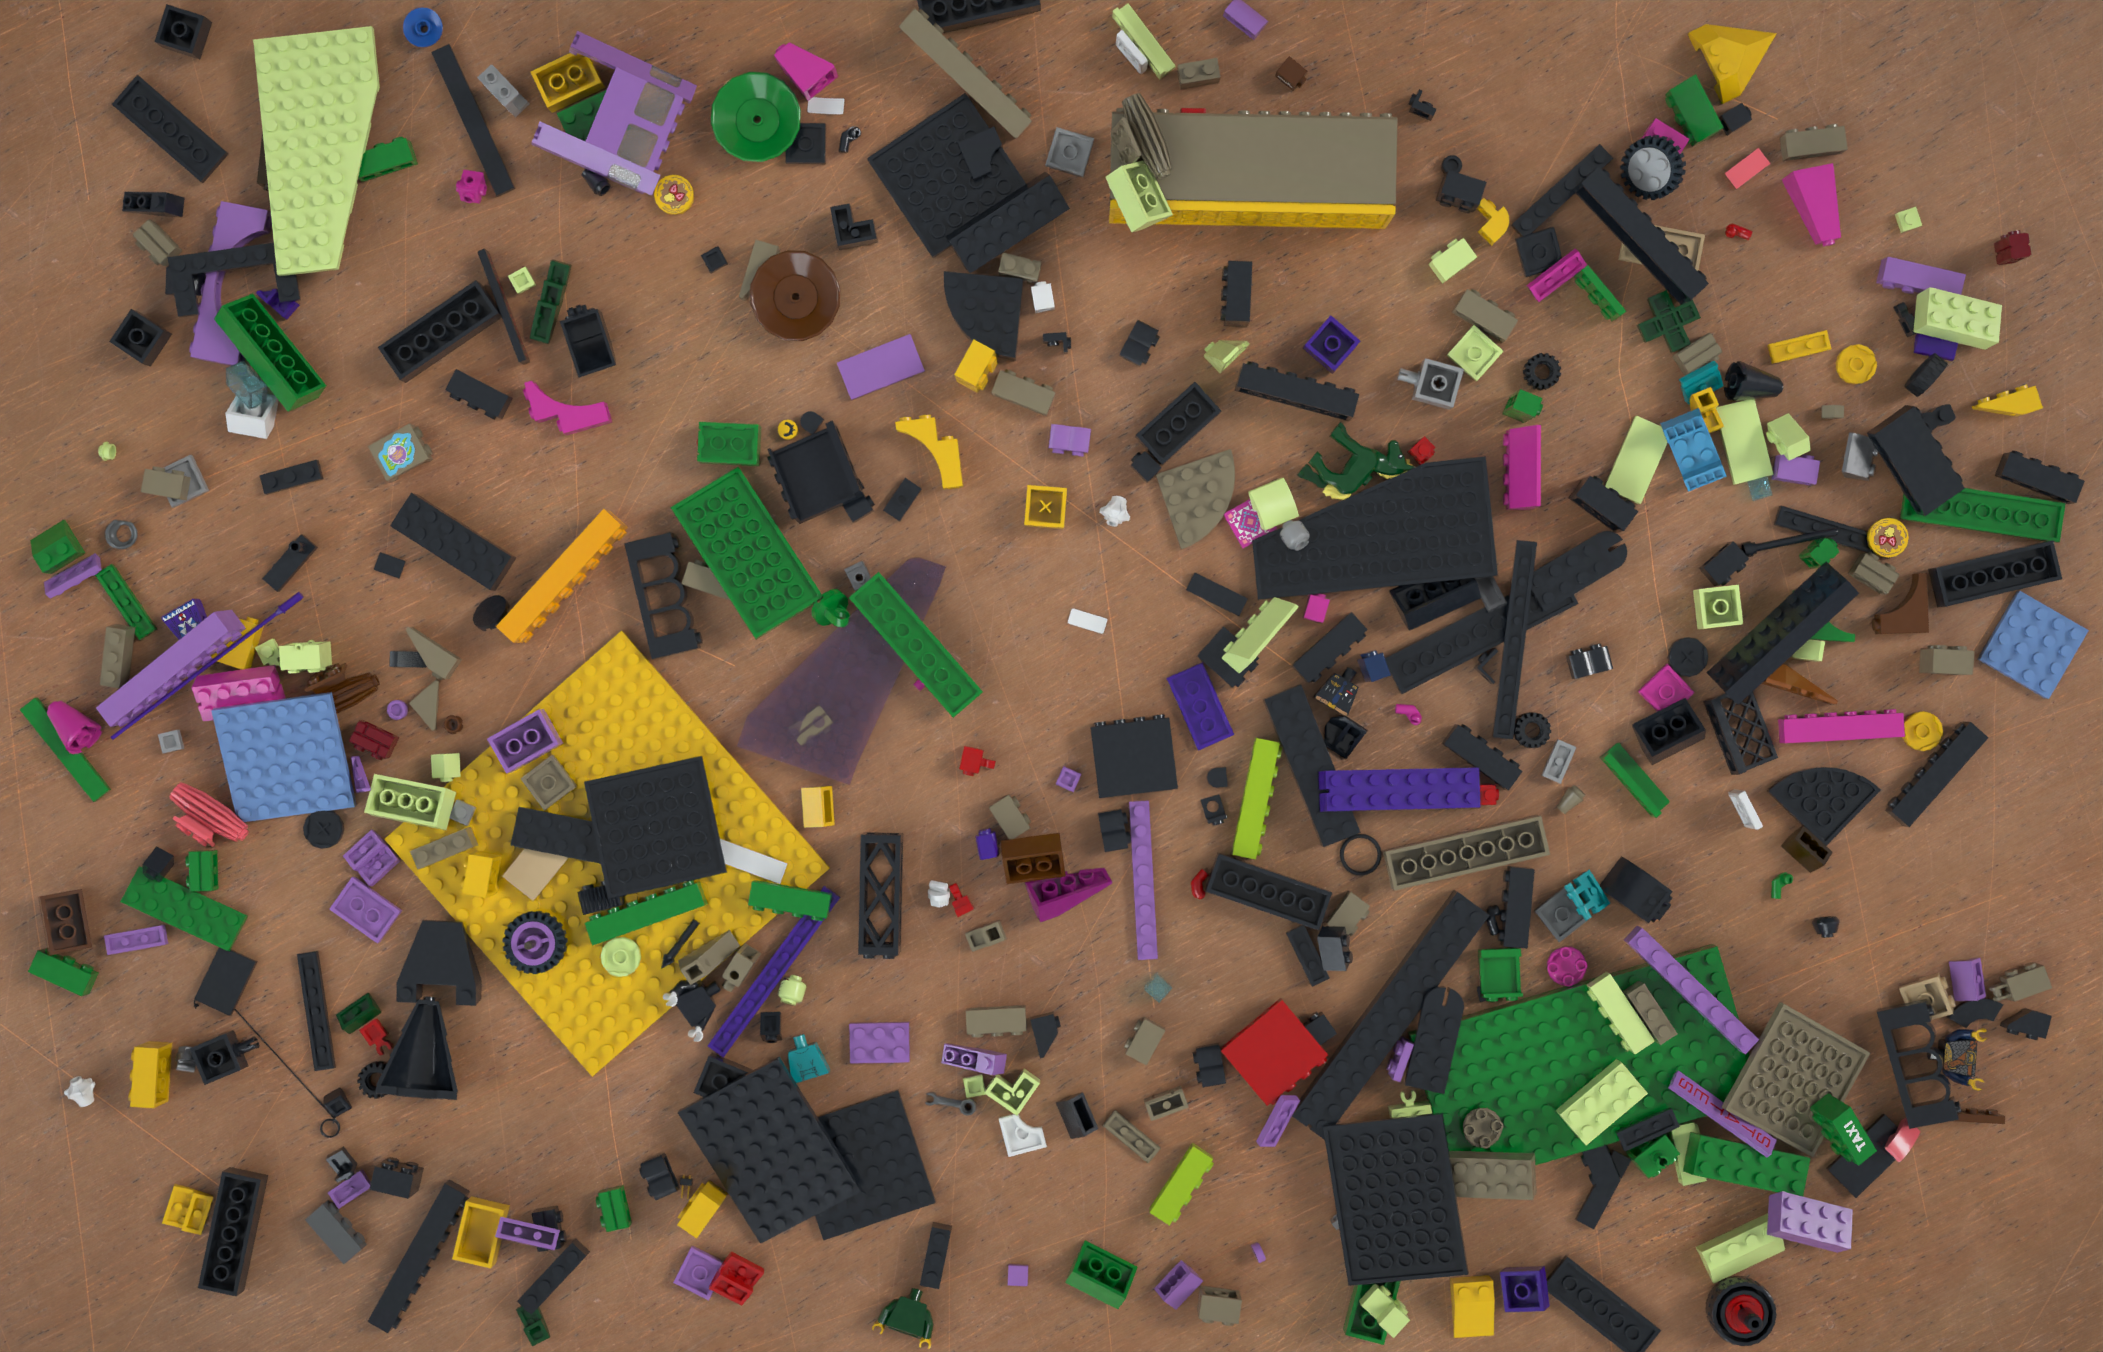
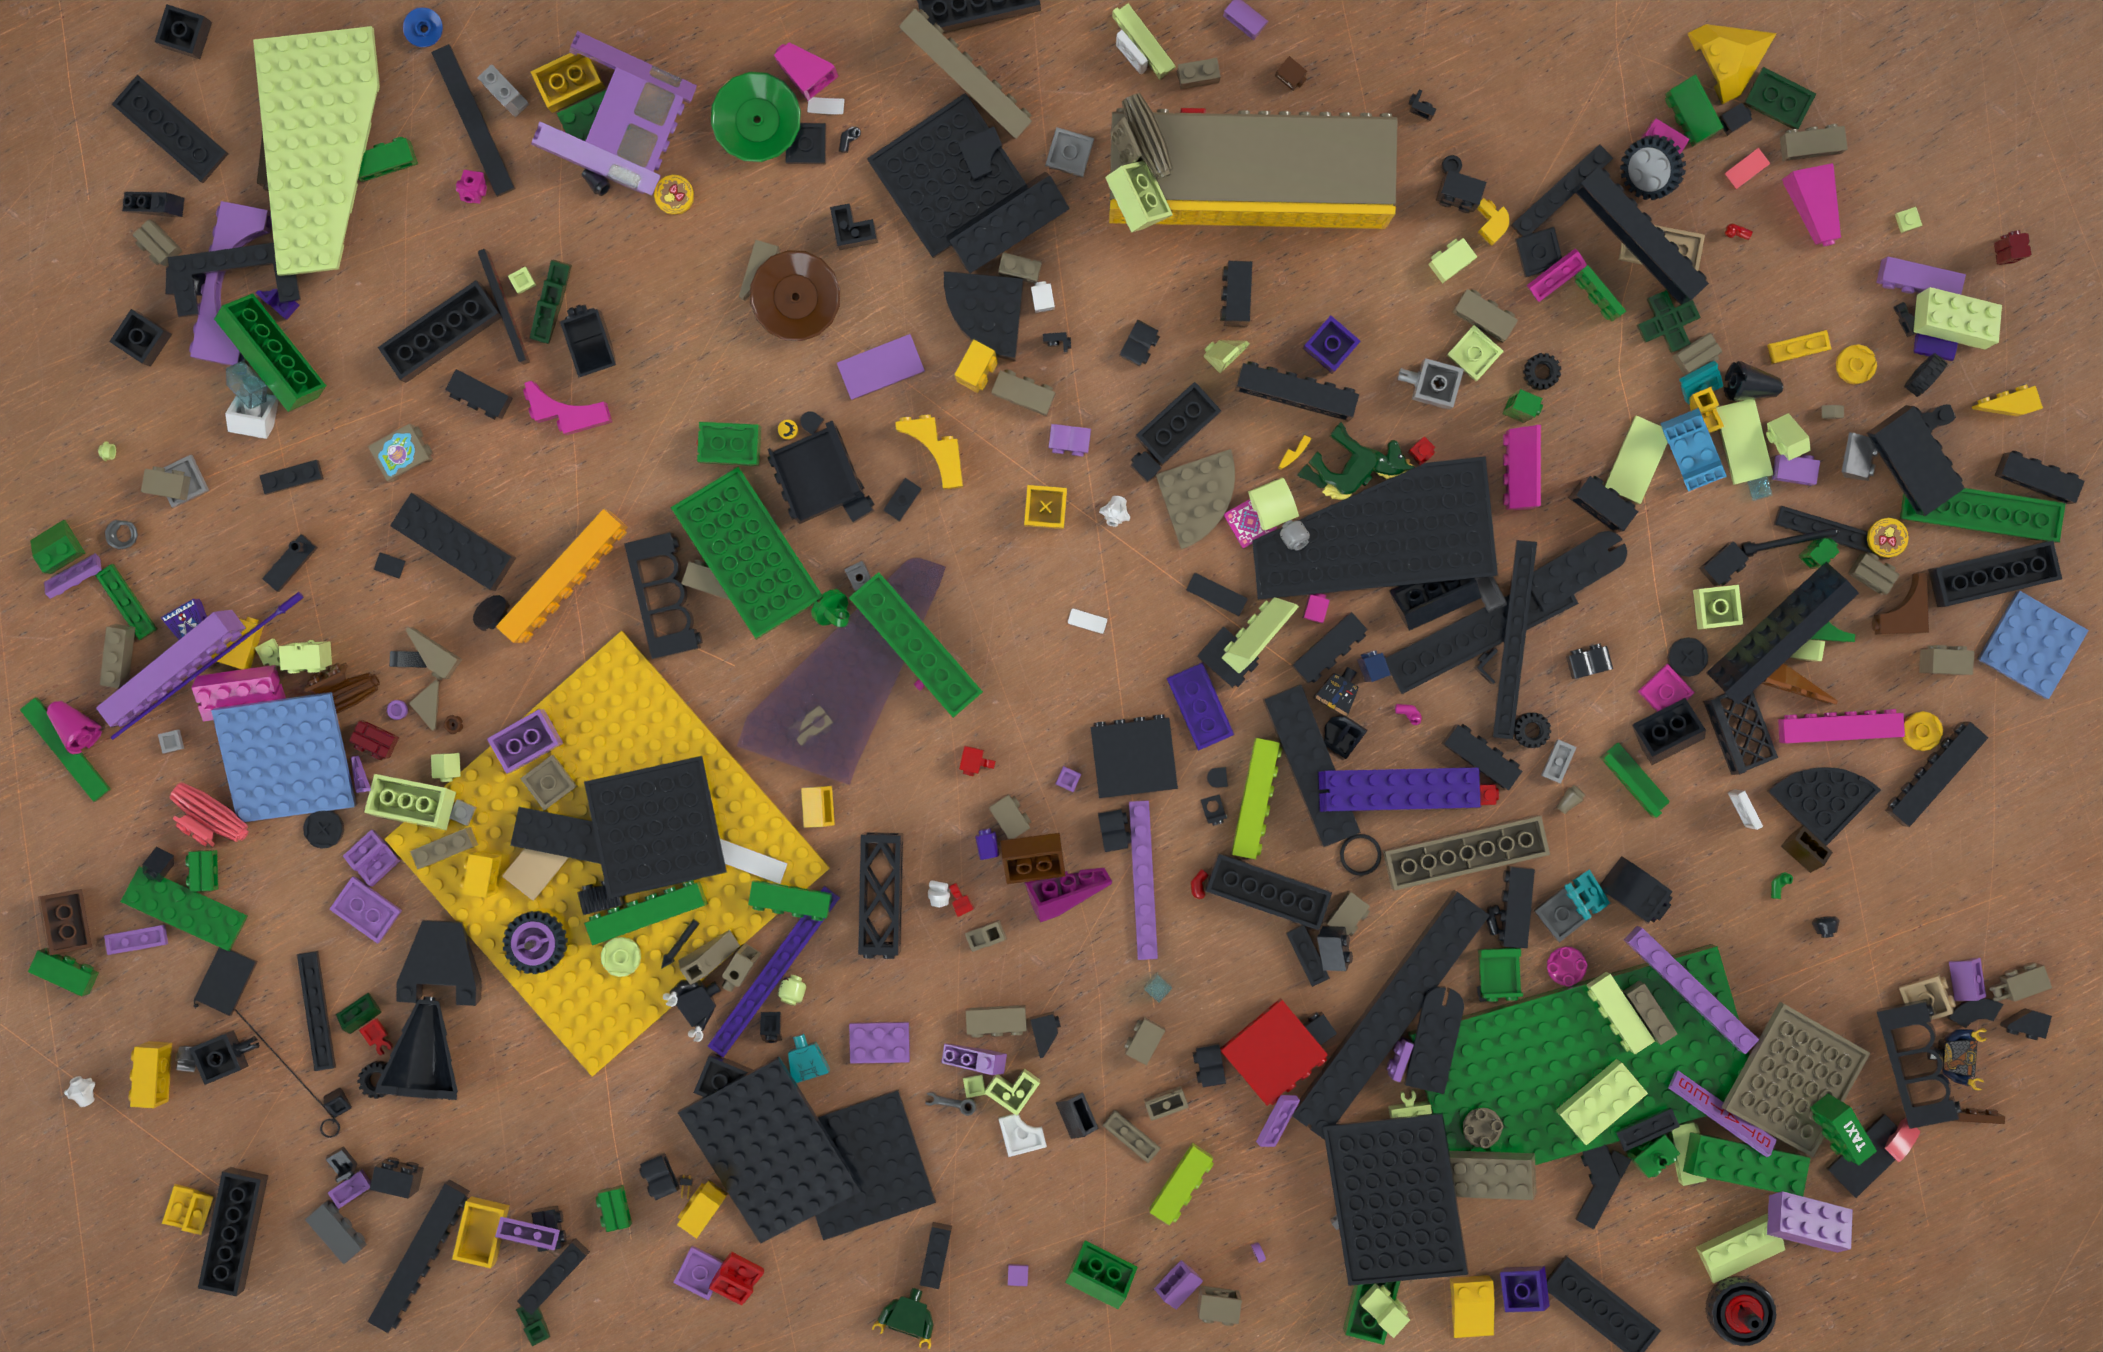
(714, 259): black tile -> none
(1290, 456): none -> yellow slope
(1779, 98): none -> dark green plate

